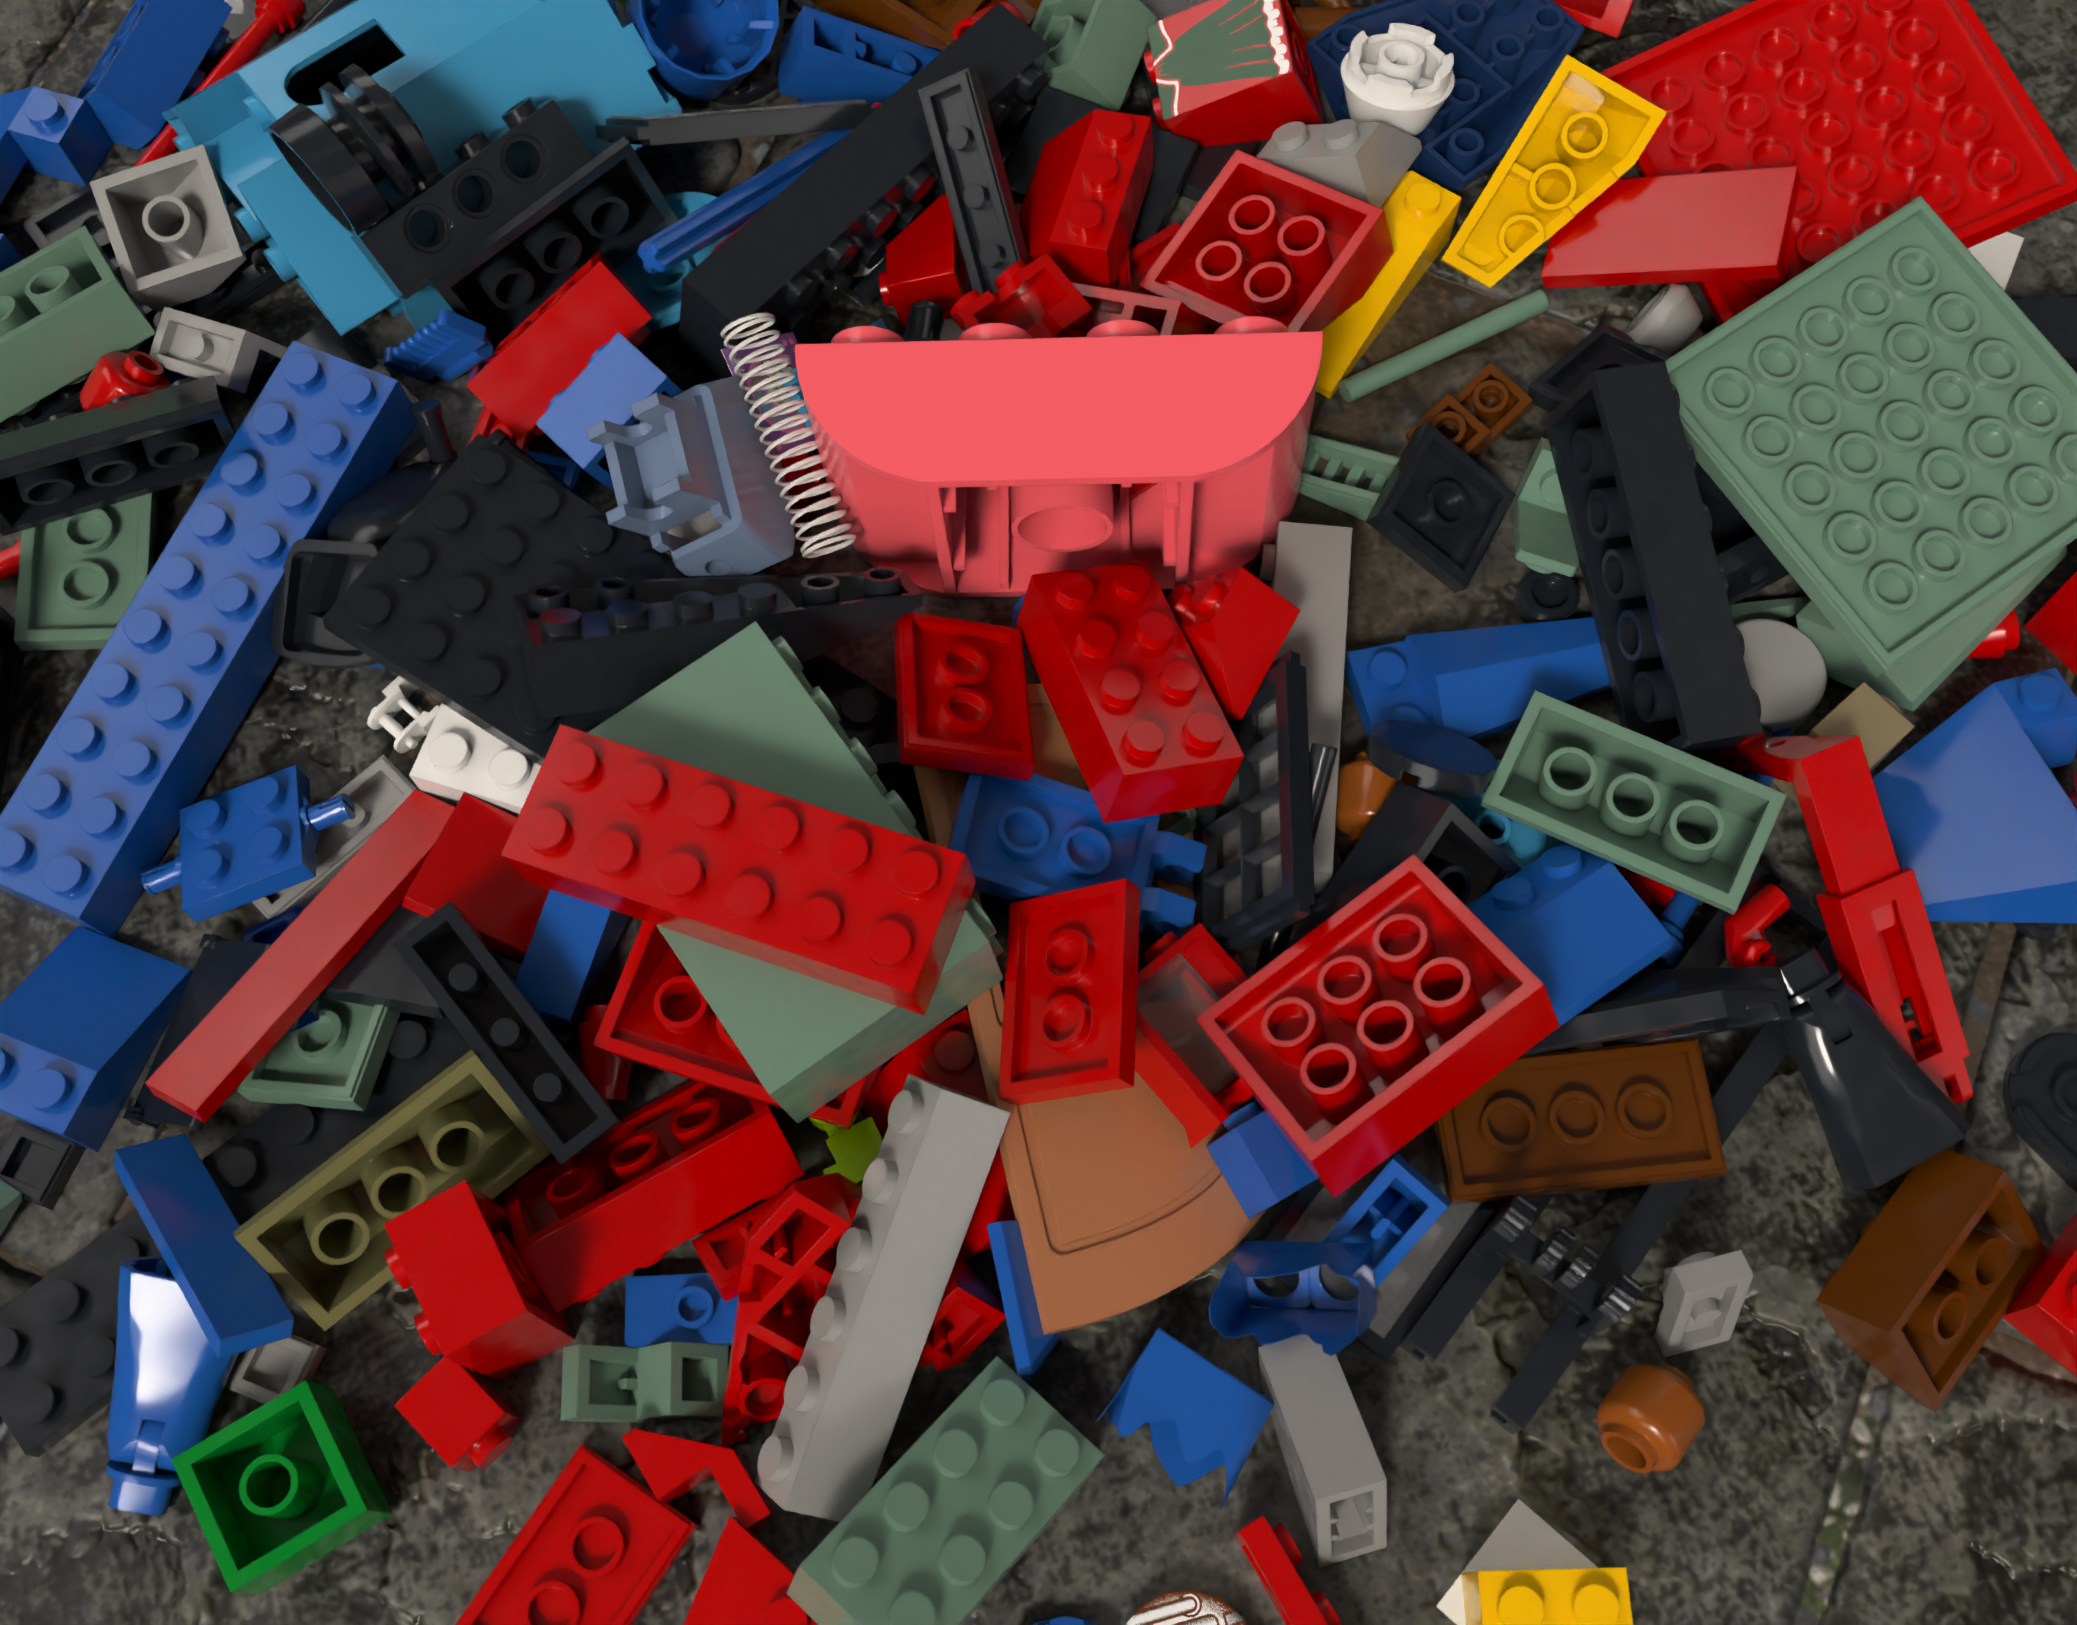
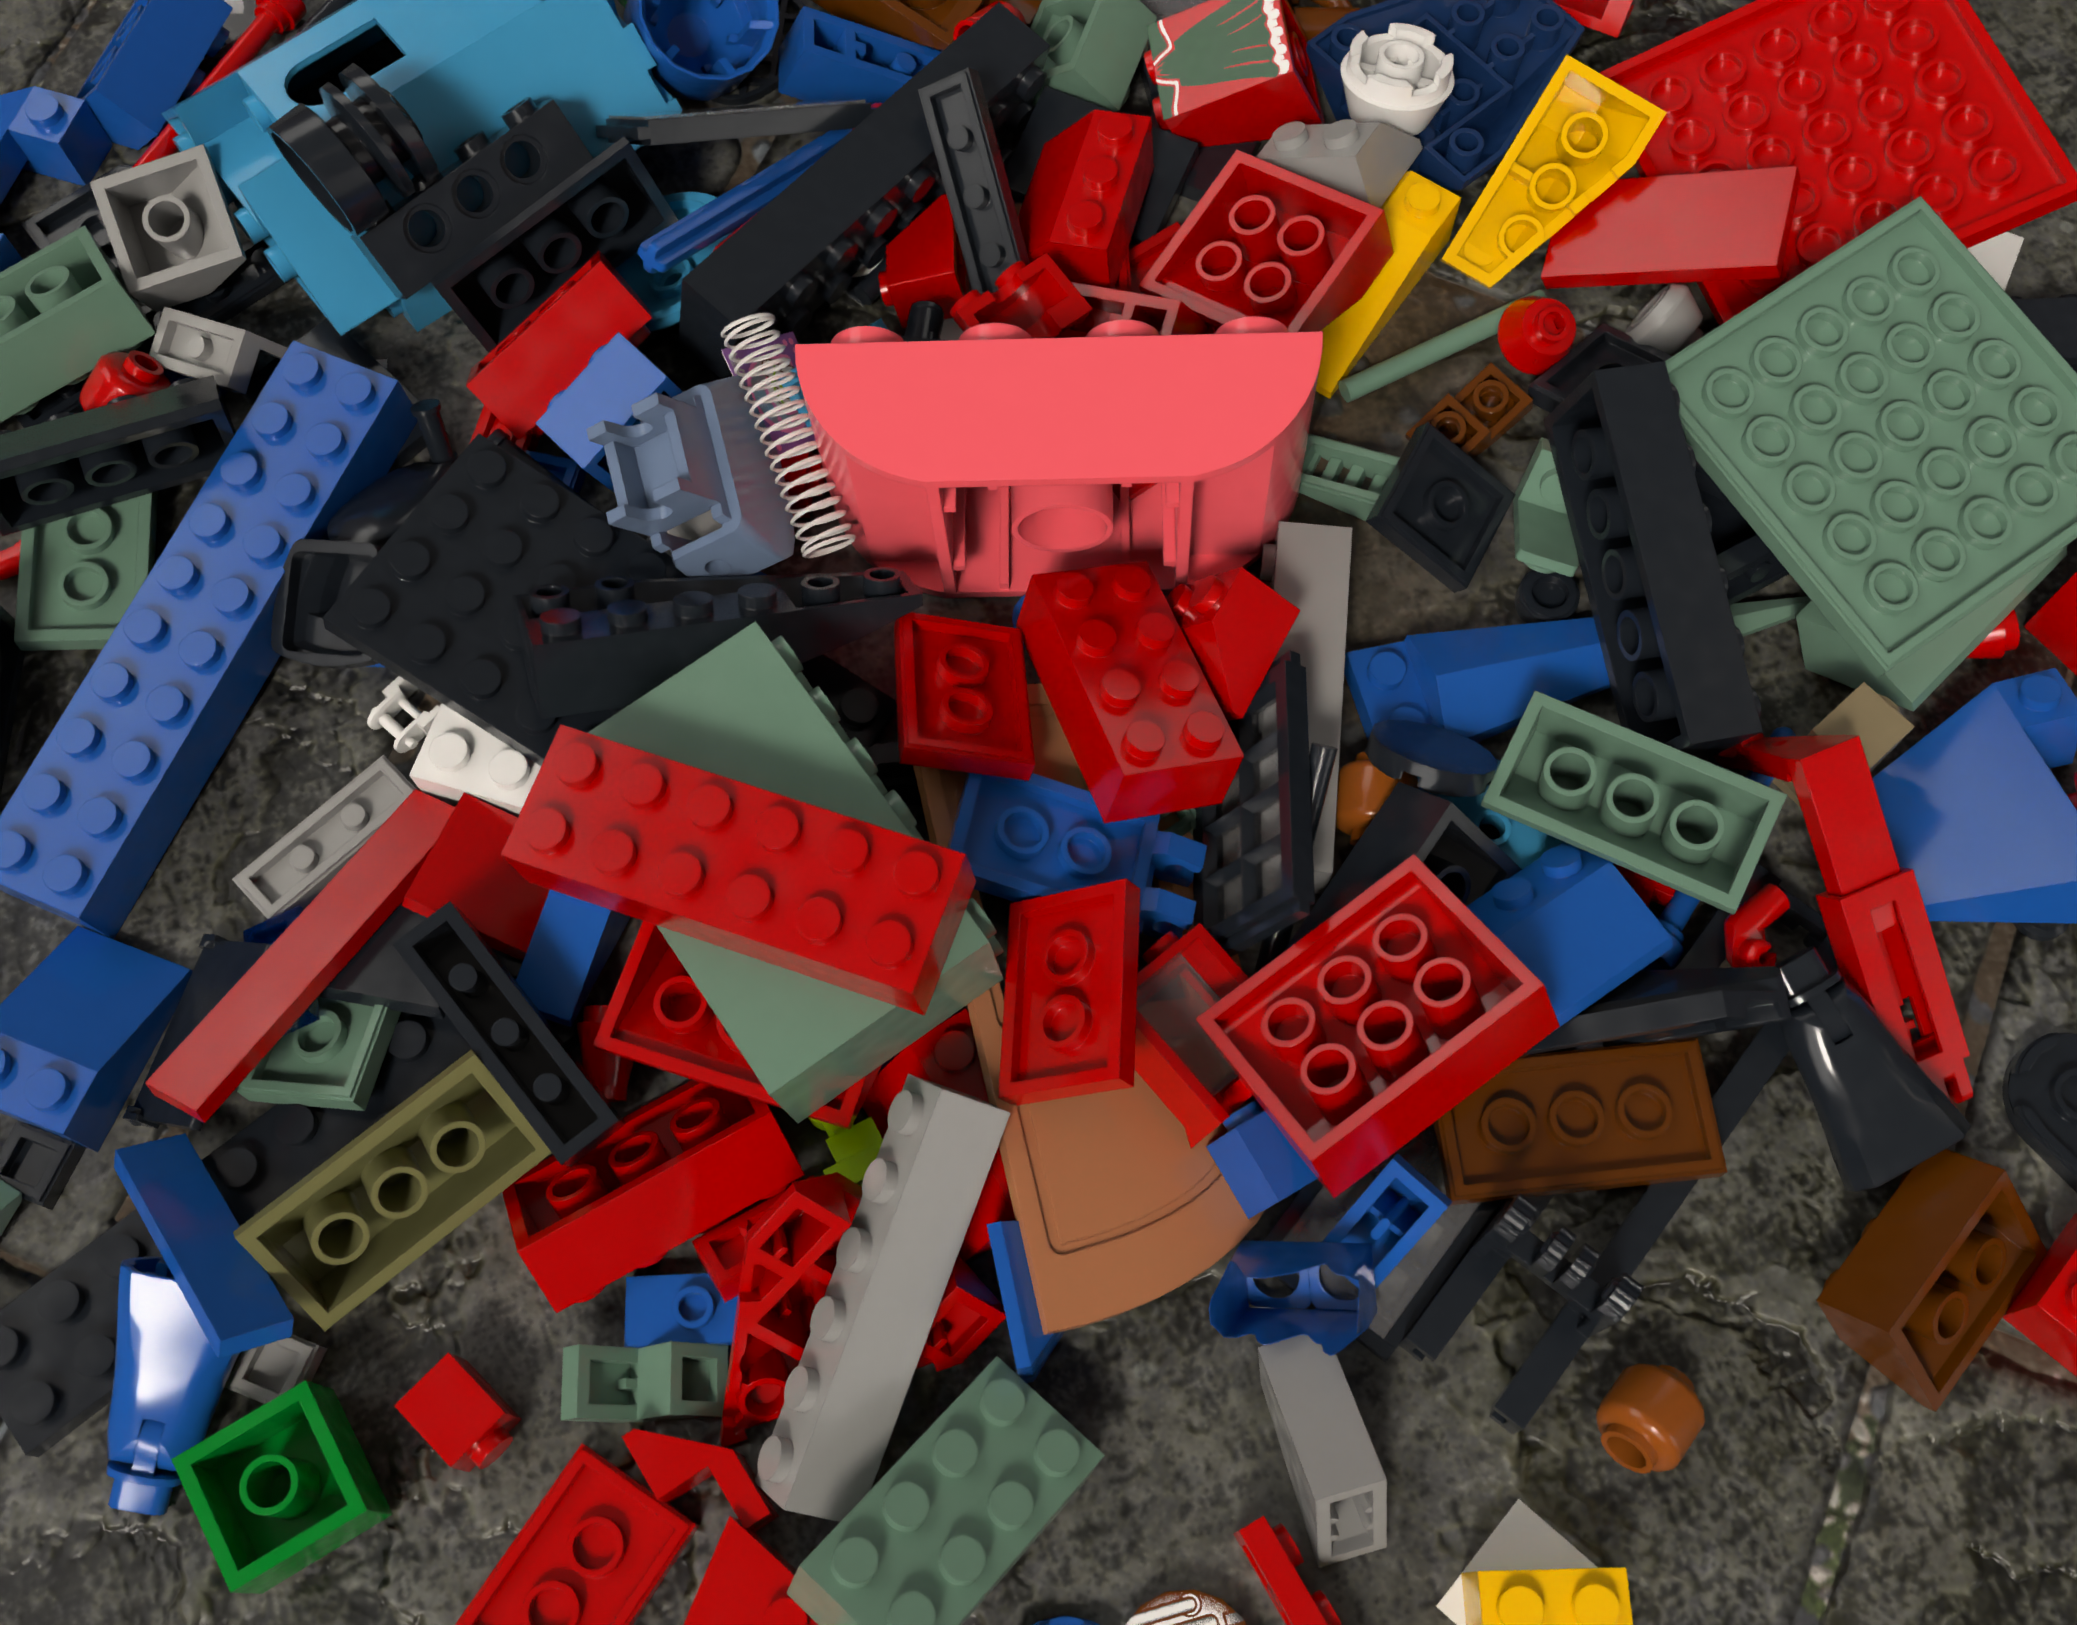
(247, 843): blue plate -> none
(441, 349): blue piece -> none
(472, 1284): red brick -> none
(1193, 1411): blue piece -> none
(1536, 333): none -> red cone
(1702, 1301): light grey hinge -> none
(1783, 671): light grey head -> none

